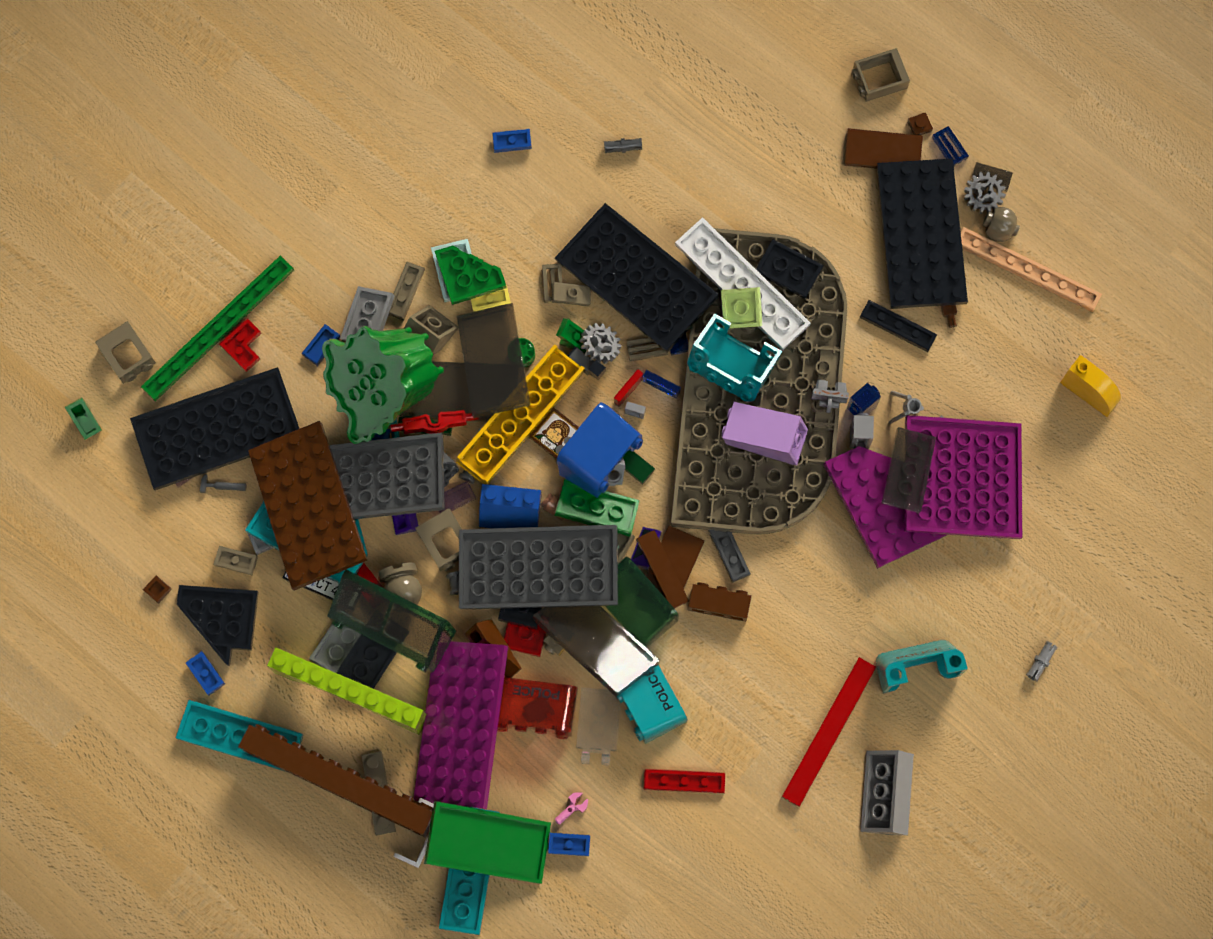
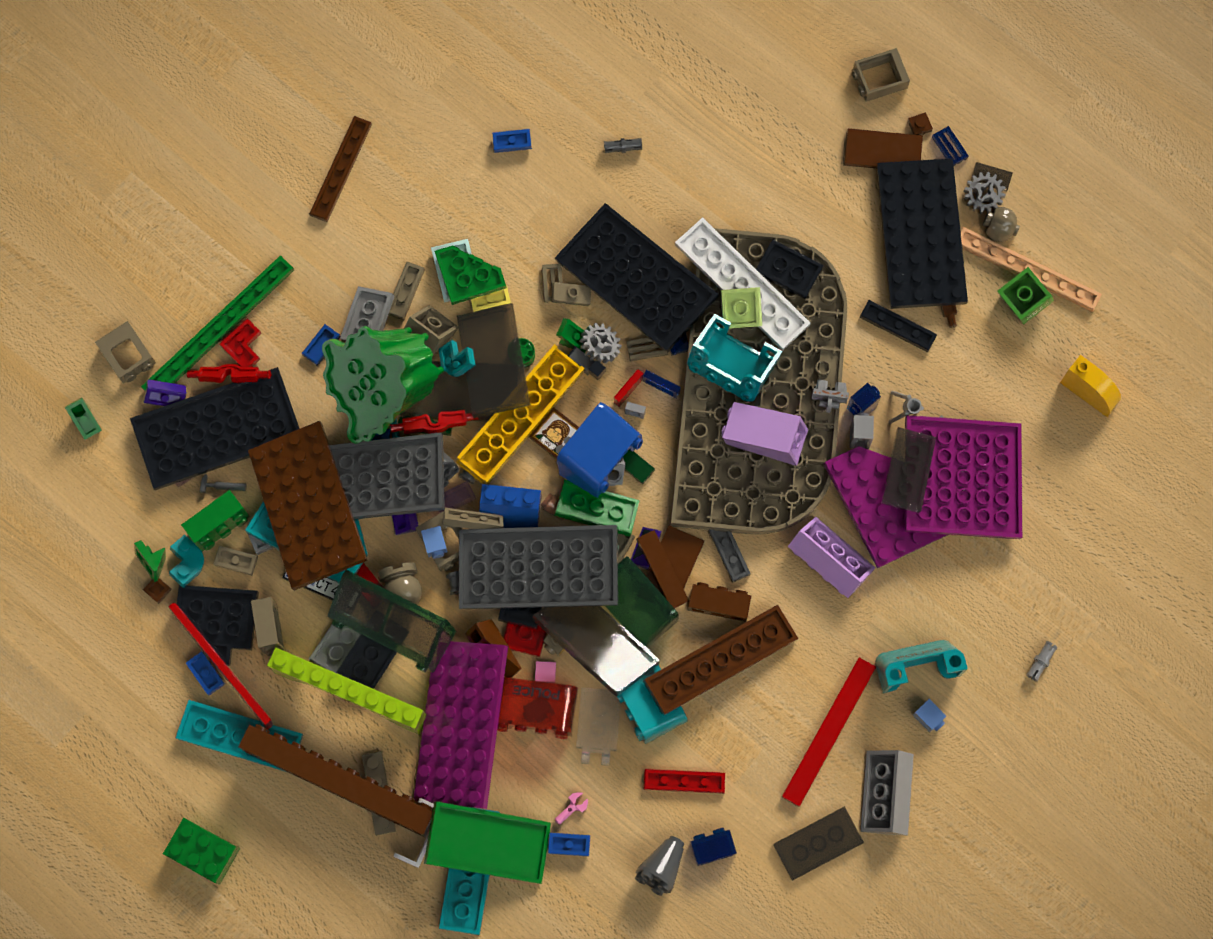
(151, 561): none -> green slope
(163, 393): none -> dark purple slope
(191, 561): none -> teal plate
(201, 851): none -> green brick
(215, 521): none -> green brick
(221, 666): none -> red tile
(238, 374): none -> red piece
(267, 625): none -> dark tan window
(340, 169): none -> reddish brown tile
(434, 542): none -> medium blue brick
(456, 362): none -> teal plate
(471, 519): none -> dark tan plate
(545, 672): none -> bright pink tile
(661, 866): none -> dark grey cone
(713, 847): none -> clear blue brick
(720, 660): none -> reddish brown plate
(818, 843): none -> clear smoke tile
(831, 557): none -> lavender slope
(930, 716): none -> medium blue brick
(1025, 295): none -> bright green brick

